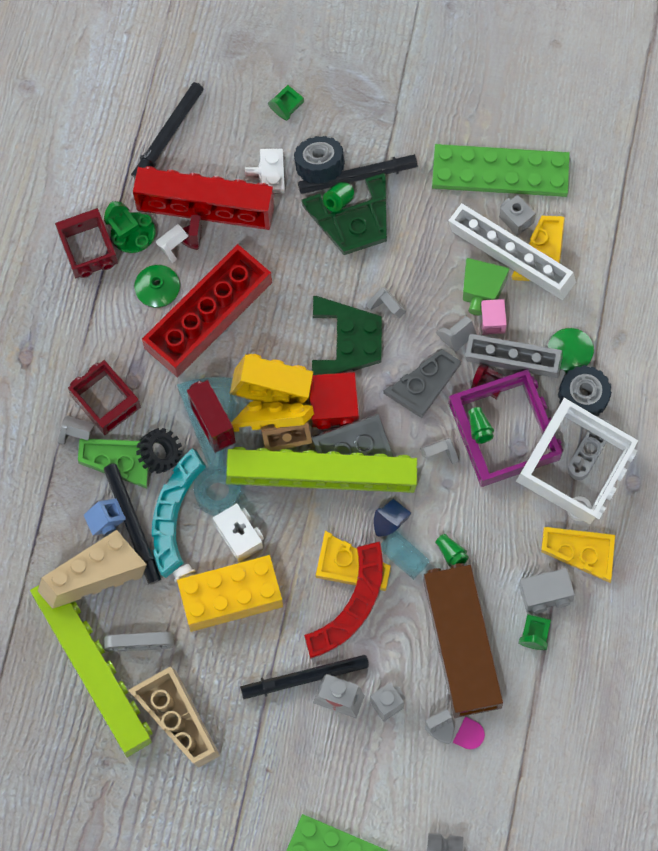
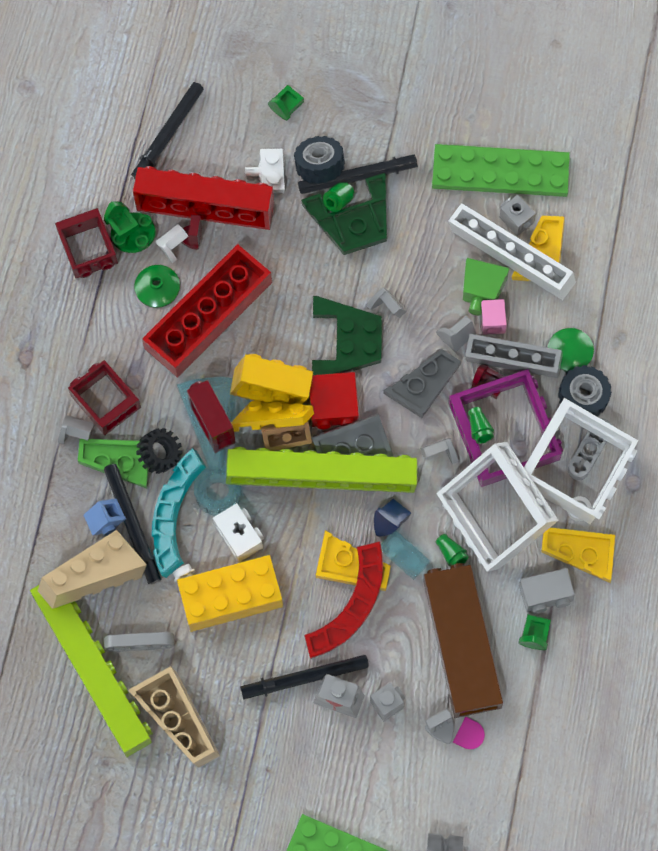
(525, 489): none -> white window

